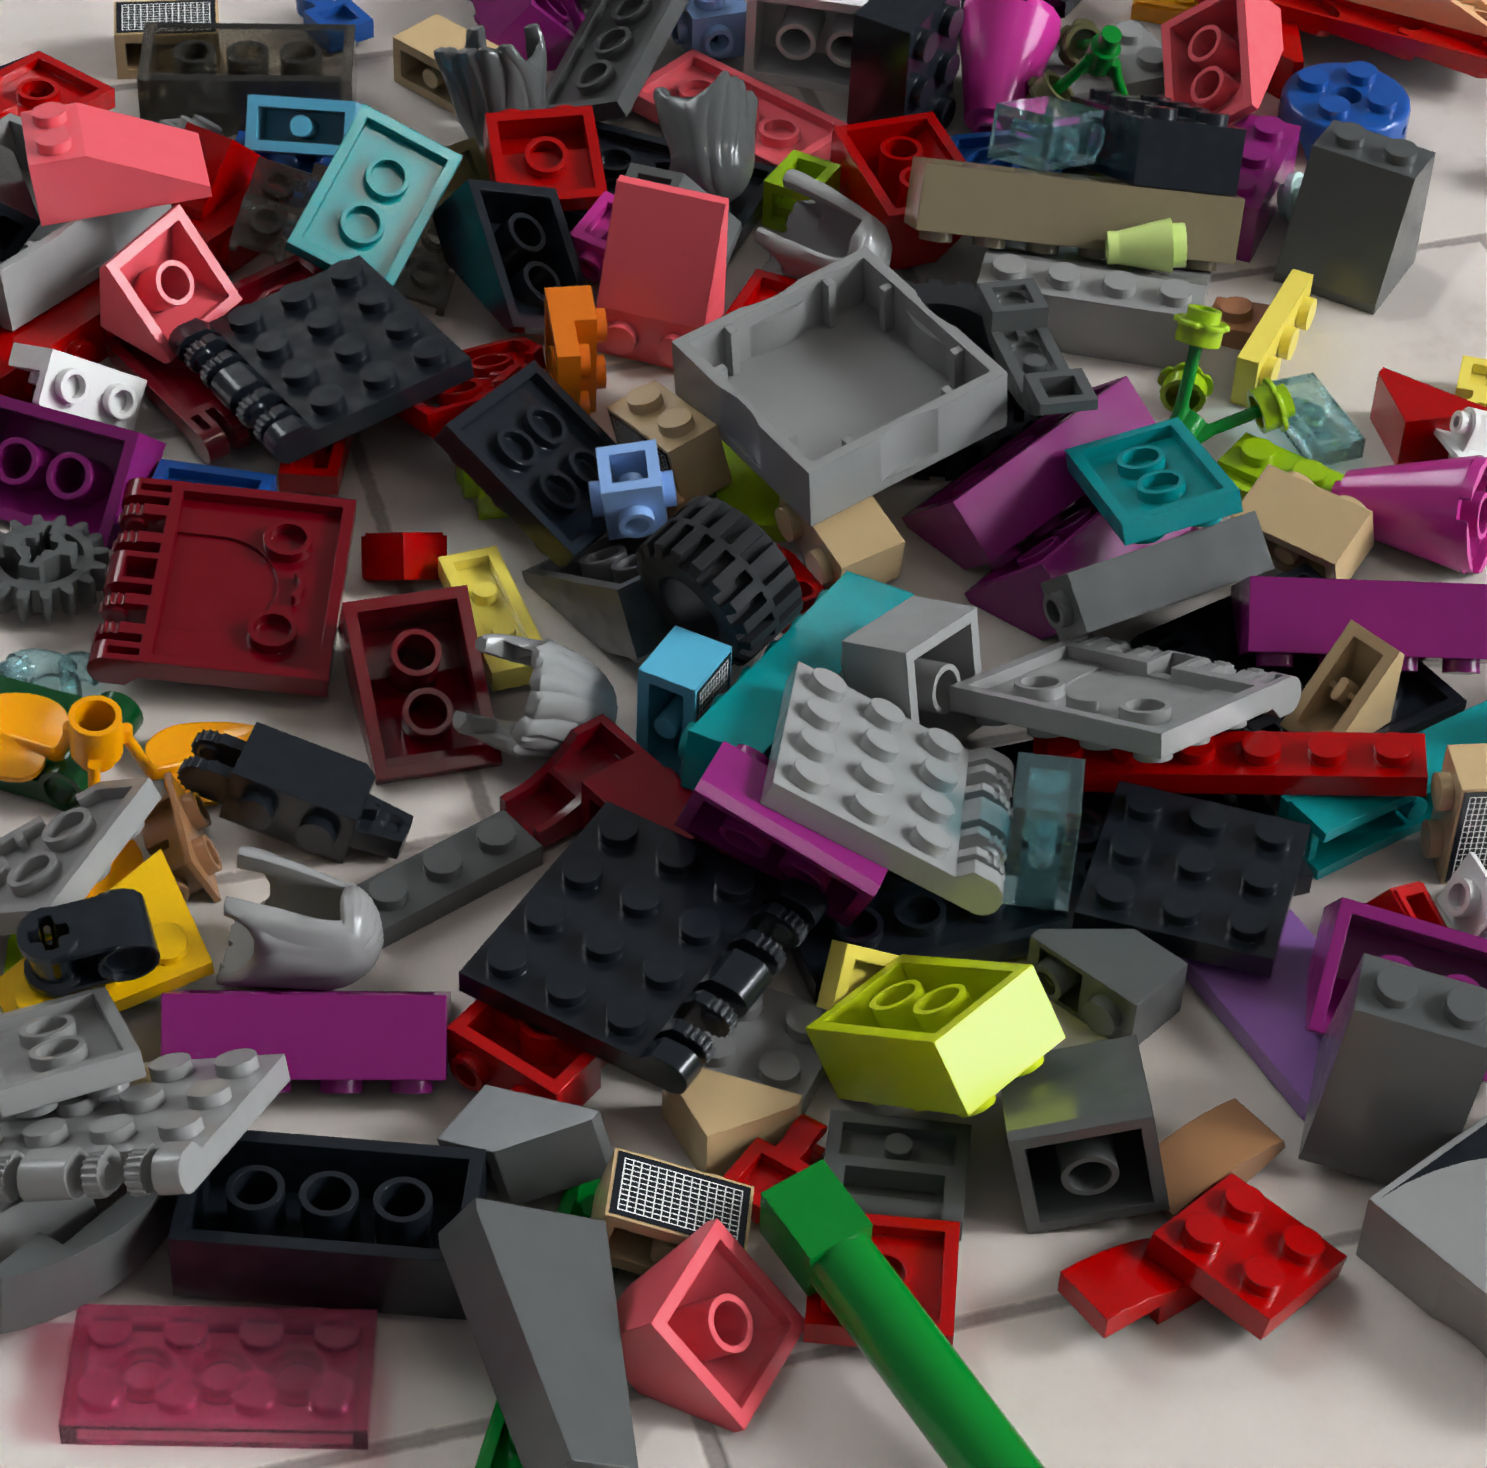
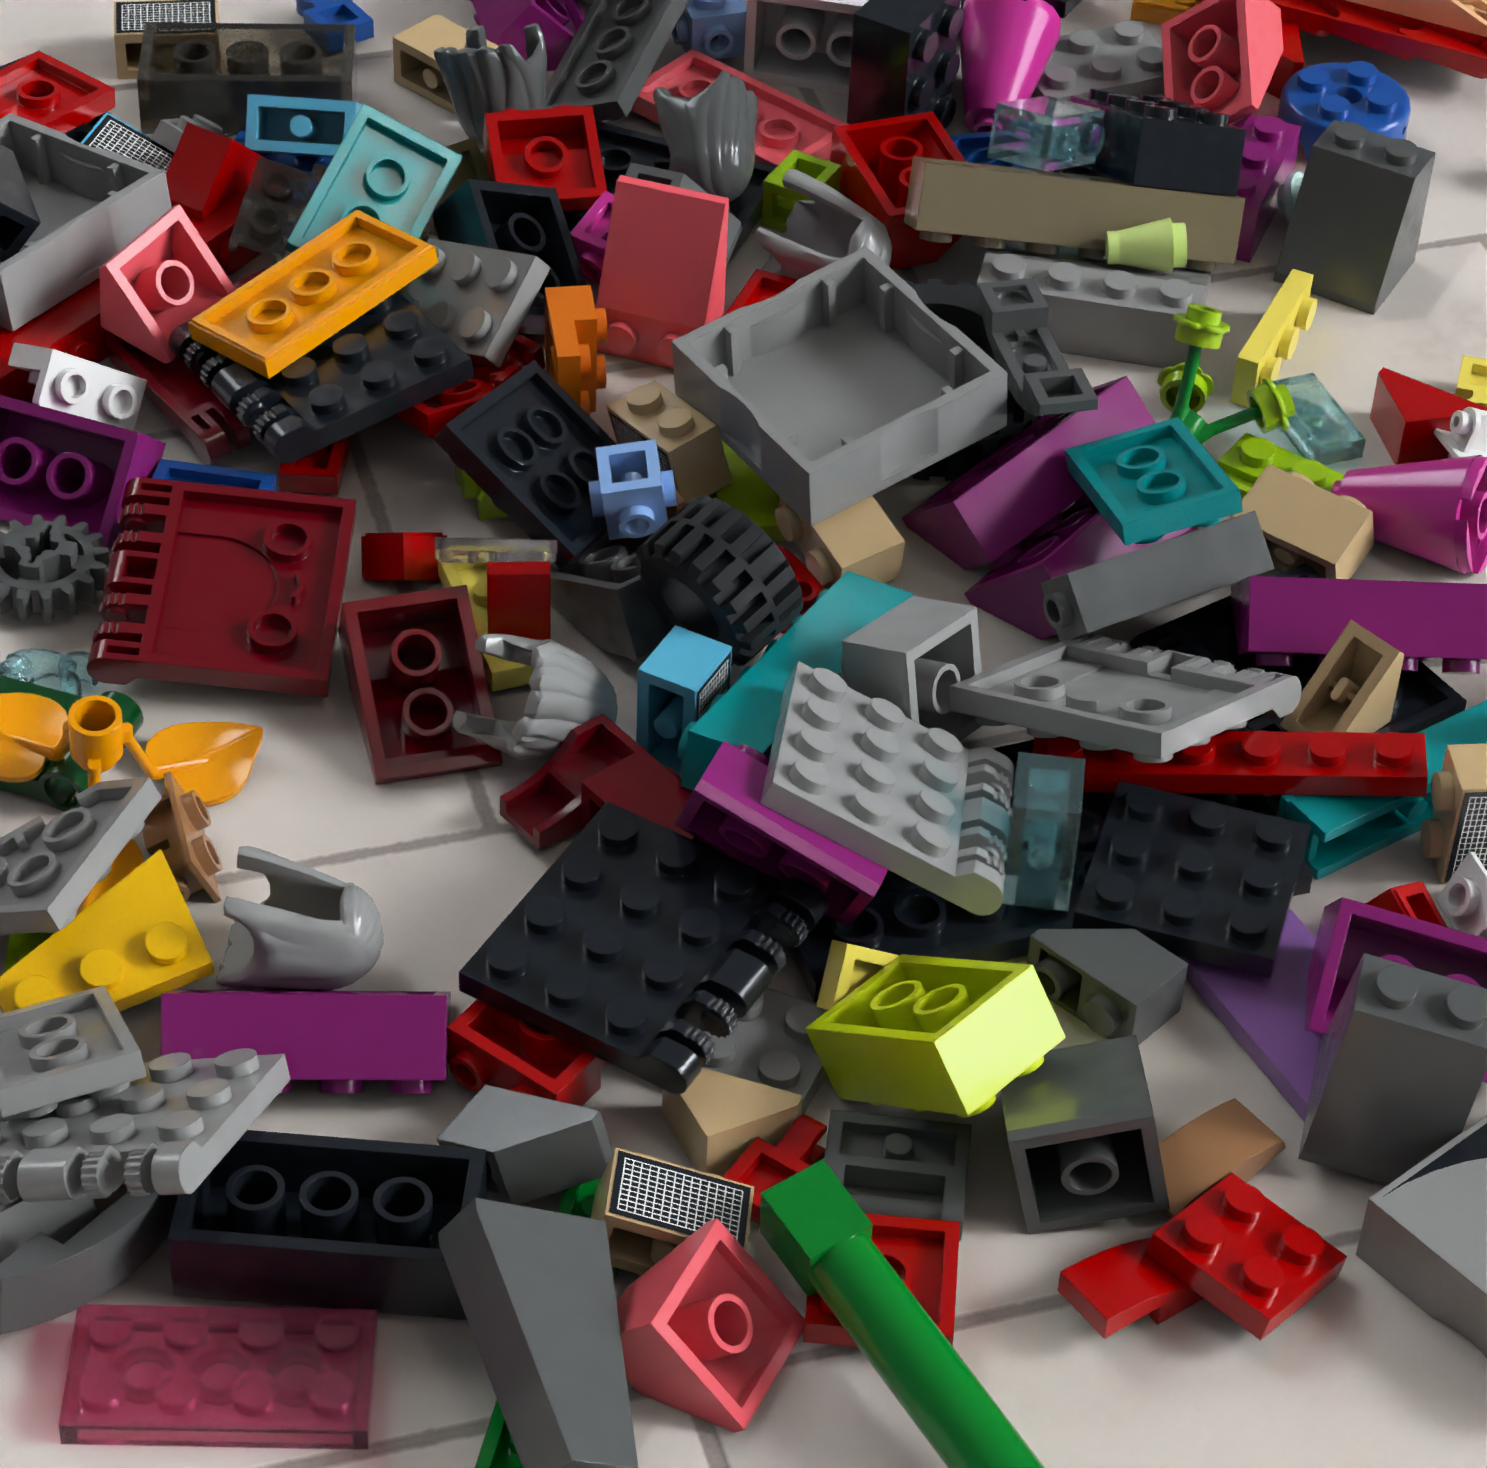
(92, 942): black piece -> none
(107, 162): coral slope -> none
(295, 792): black hinge -> none
(312, 293): none -> light orange tile
(451, 874): dark grey plate -> none
(478, 296): none -> light grey plate
(493, 550): none -> clear tile
(519, 599): none -> red slope
(1085, 51): plant -> none
(1241, 317): nougat plate -> none

